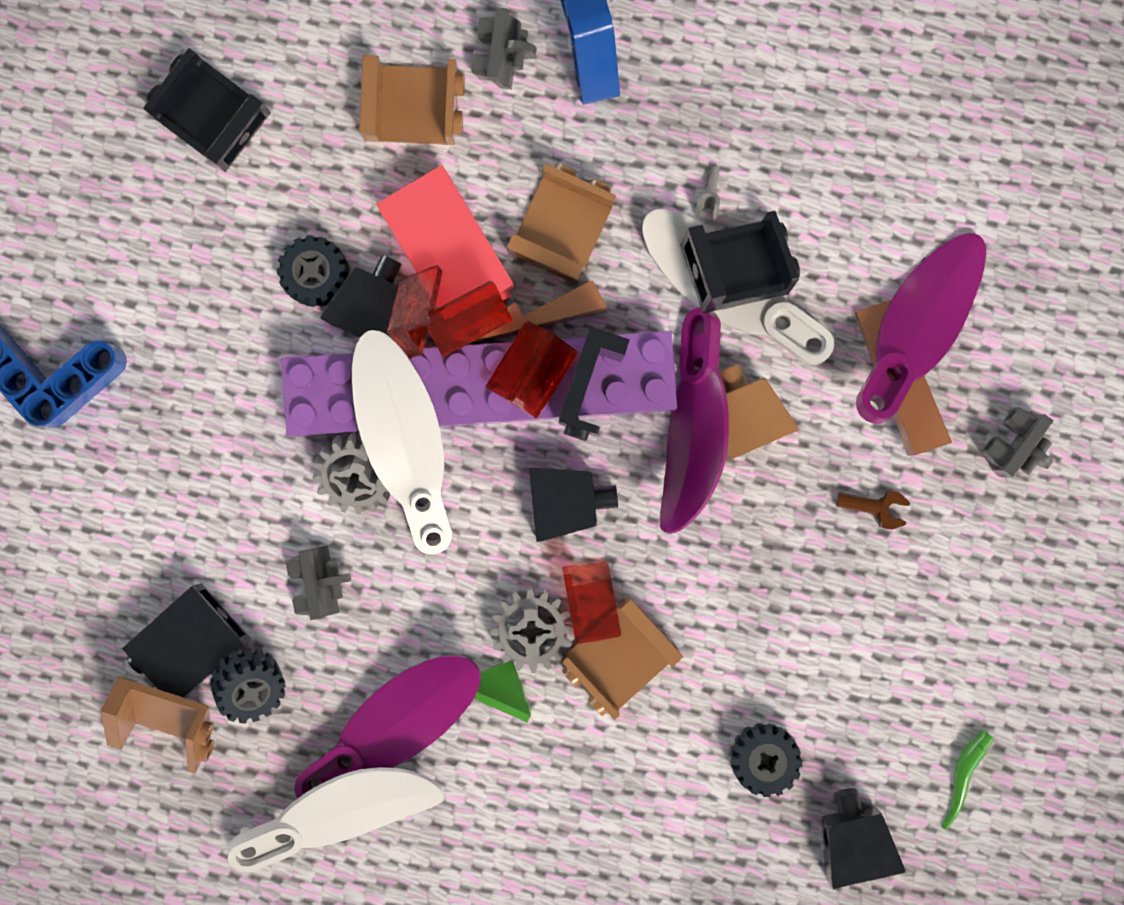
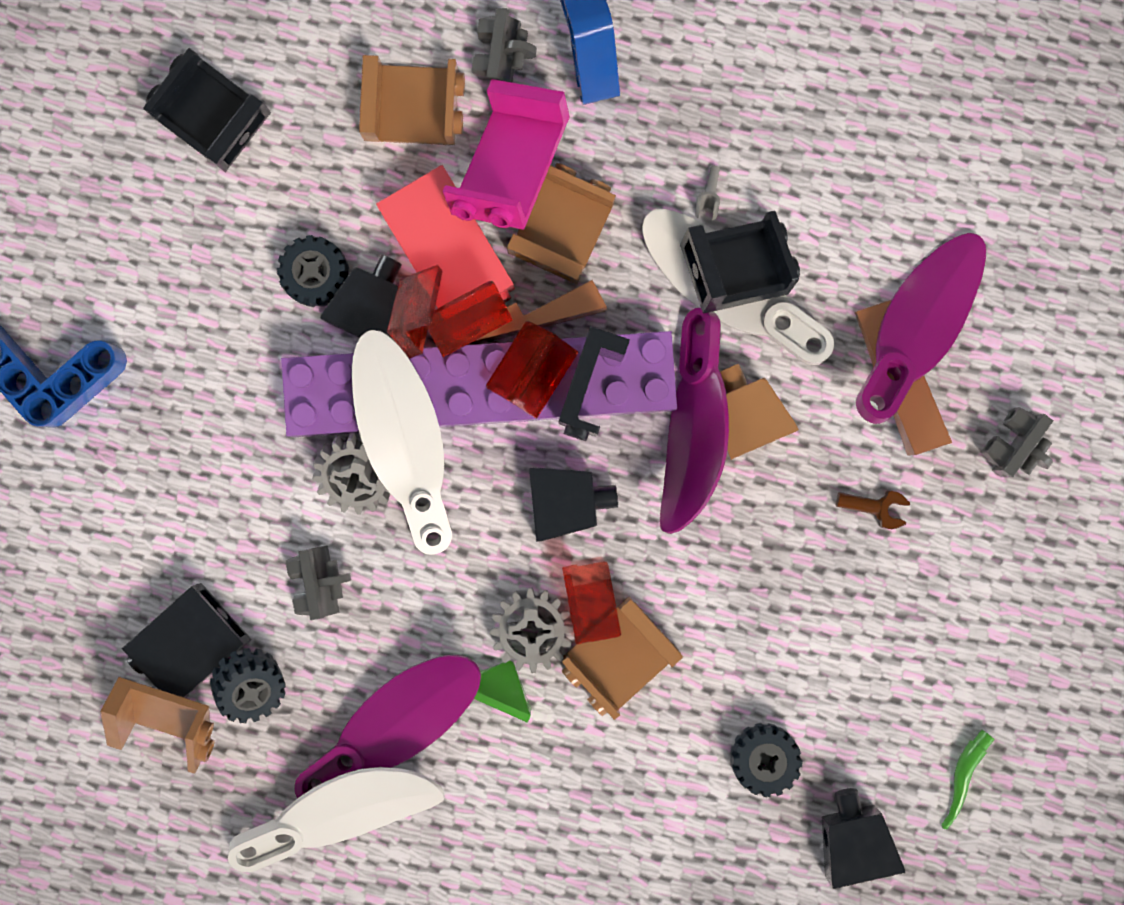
(511, 155): none -> dark pink panel

